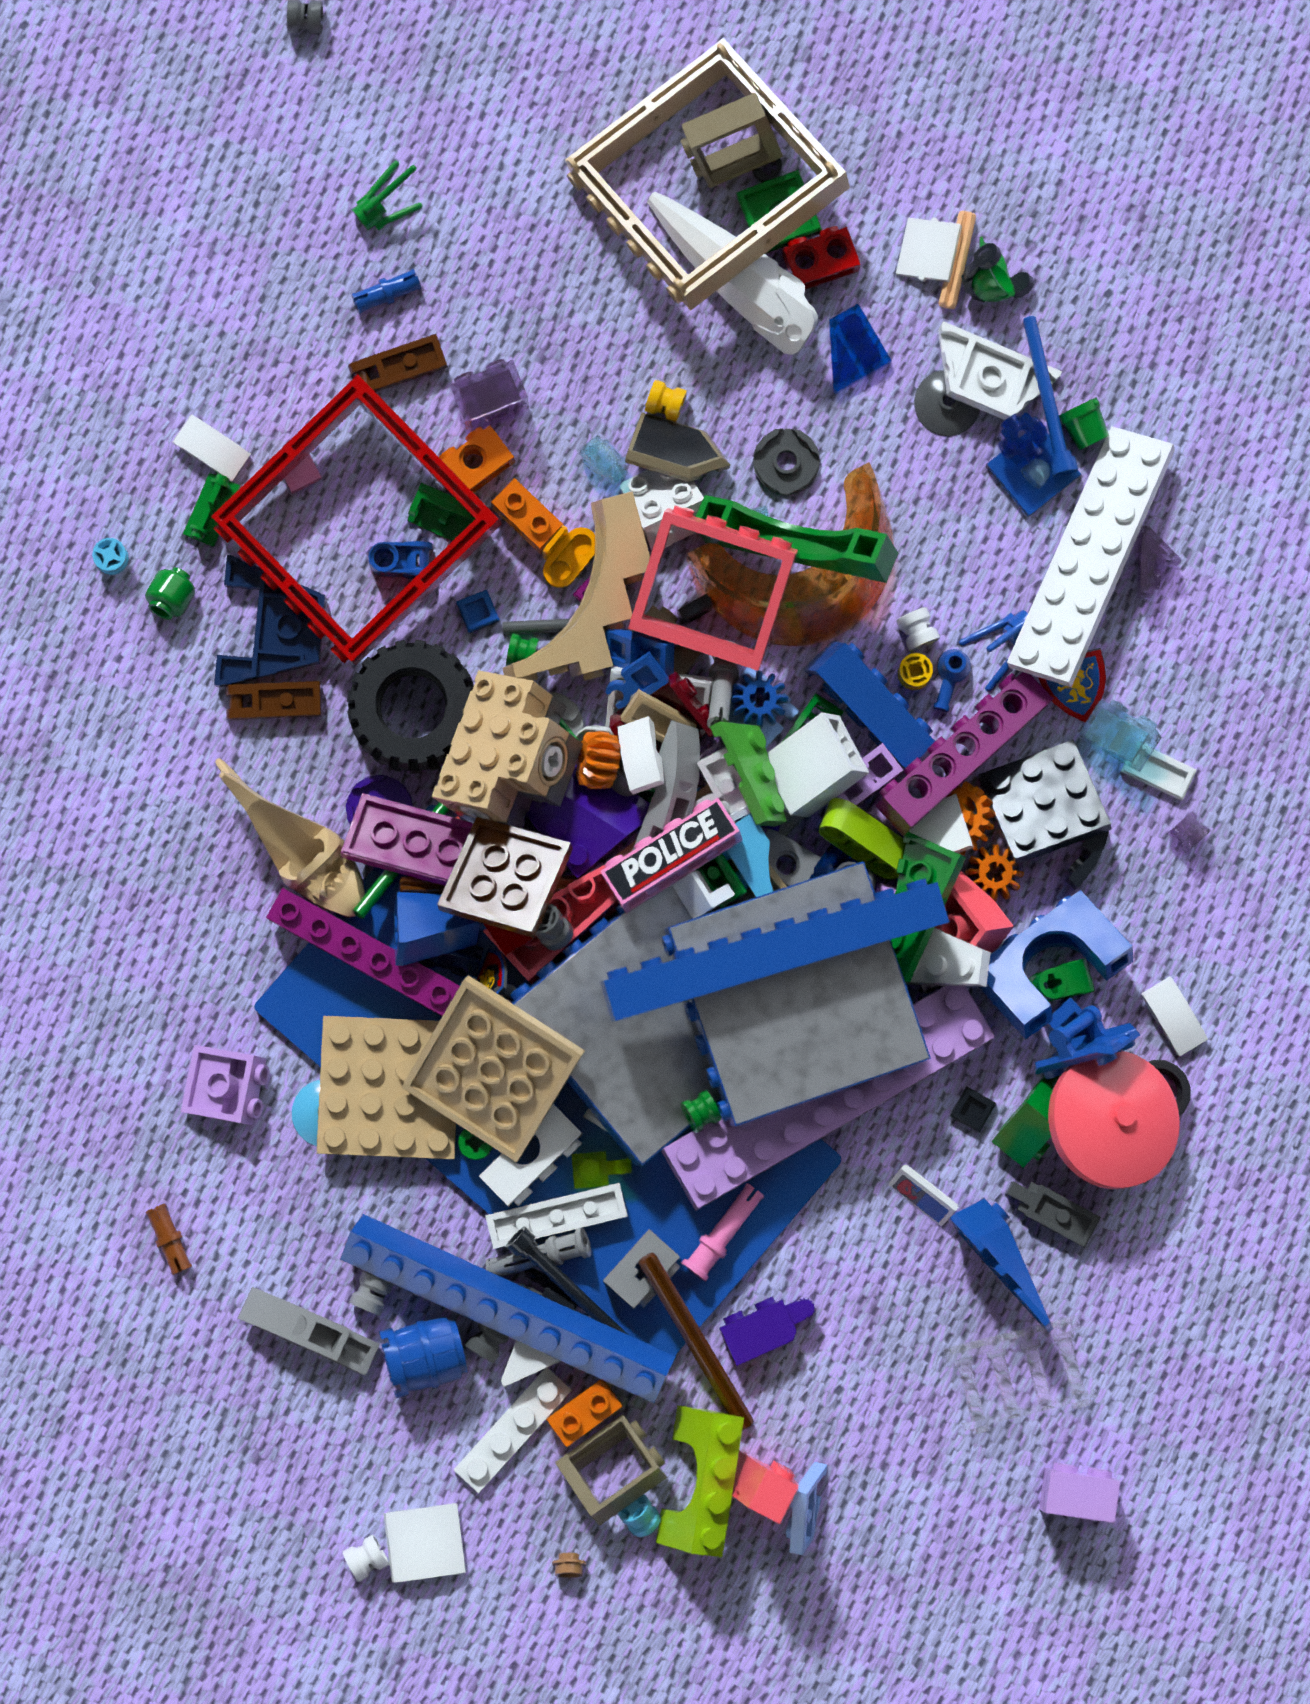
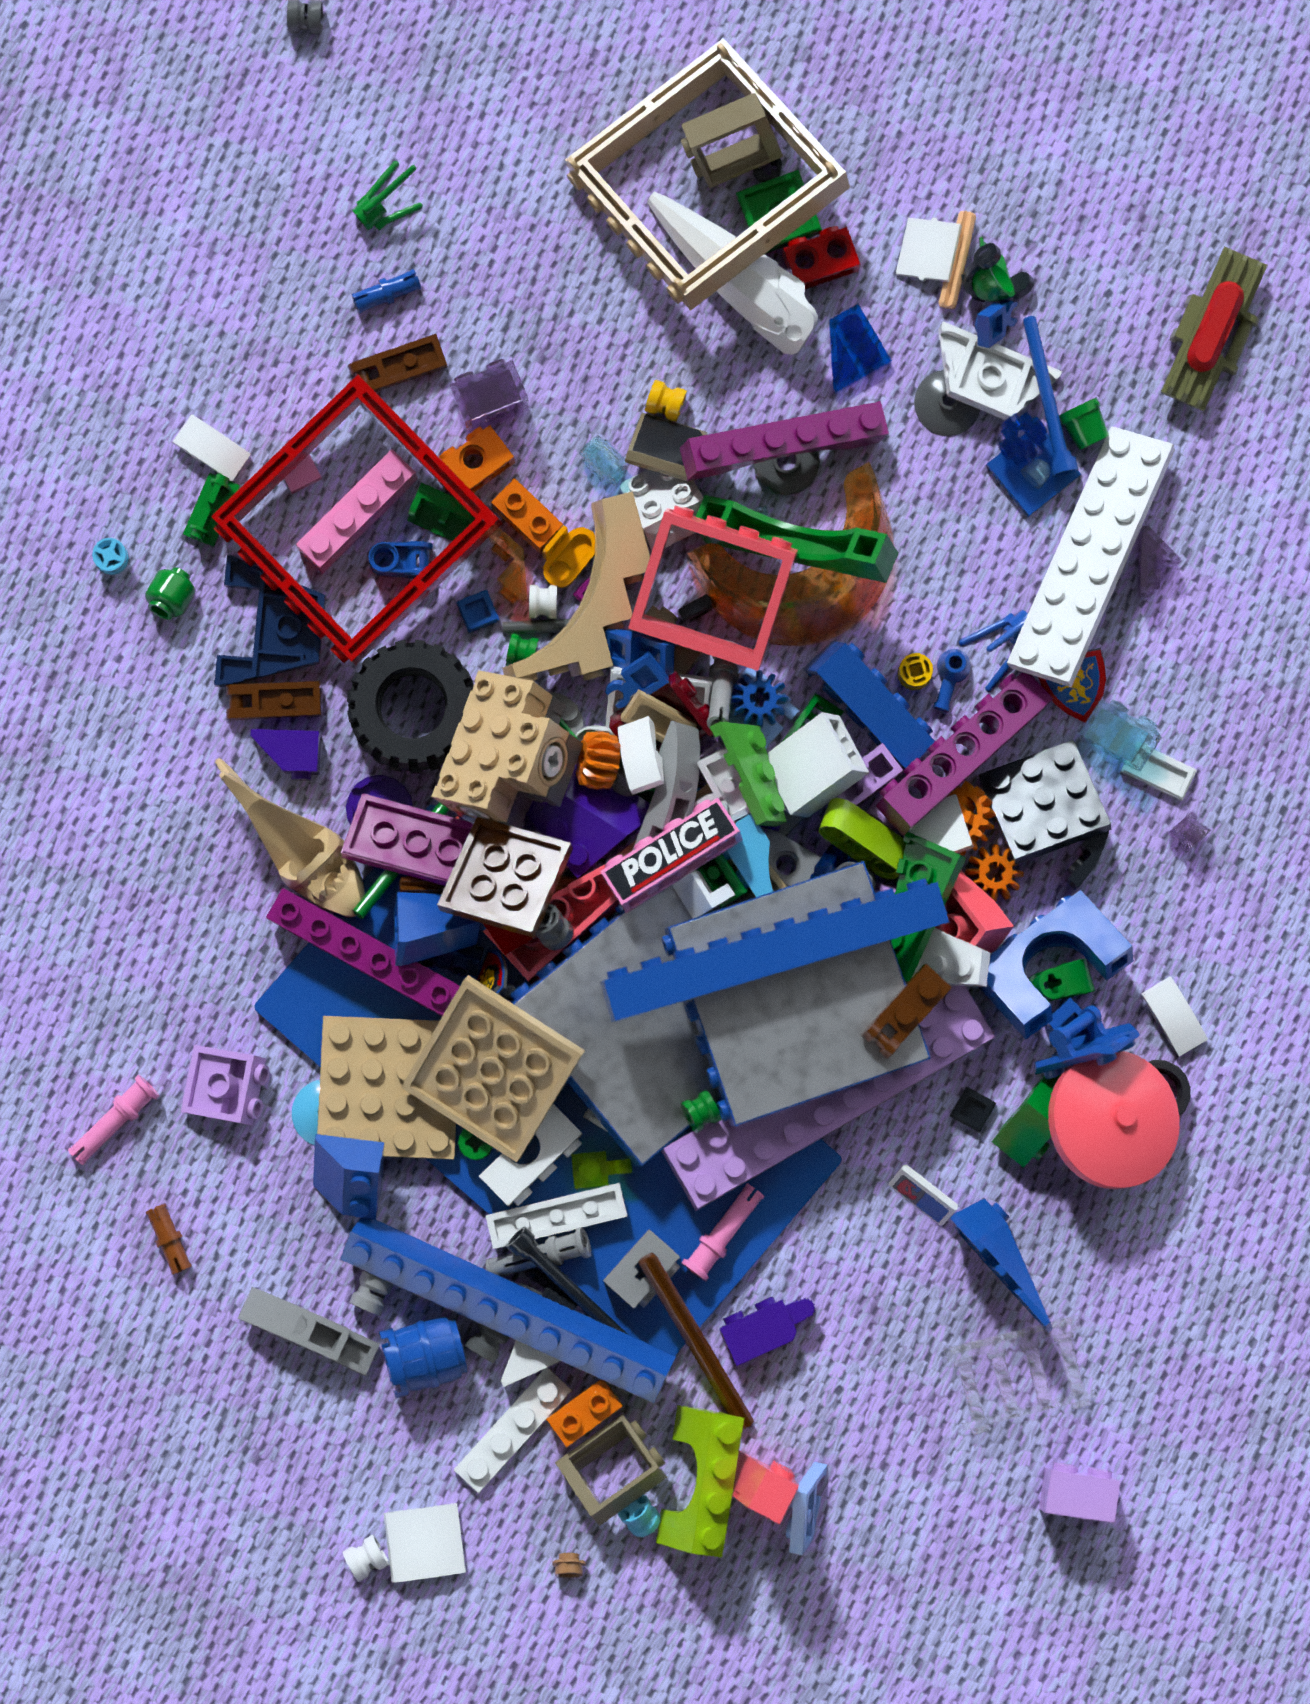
(124, 1109): none -> bright pink pin
(292, 750): none -> dark purple slope
(349, 1174): none -> blue slope
(357, 511): none -> bright pink brick
(513, 578): none -> clear orange slope
(543, 601): none -> white wheel
(750, 445): none -> magenta arch
(907, 1010): none -> reddish brown plate
(917, 627): white wheel -> none
(992, 322): none -> blue plate
(1055, 1212): dark grey hinge -> none
(1208, 325): none -> olive piece

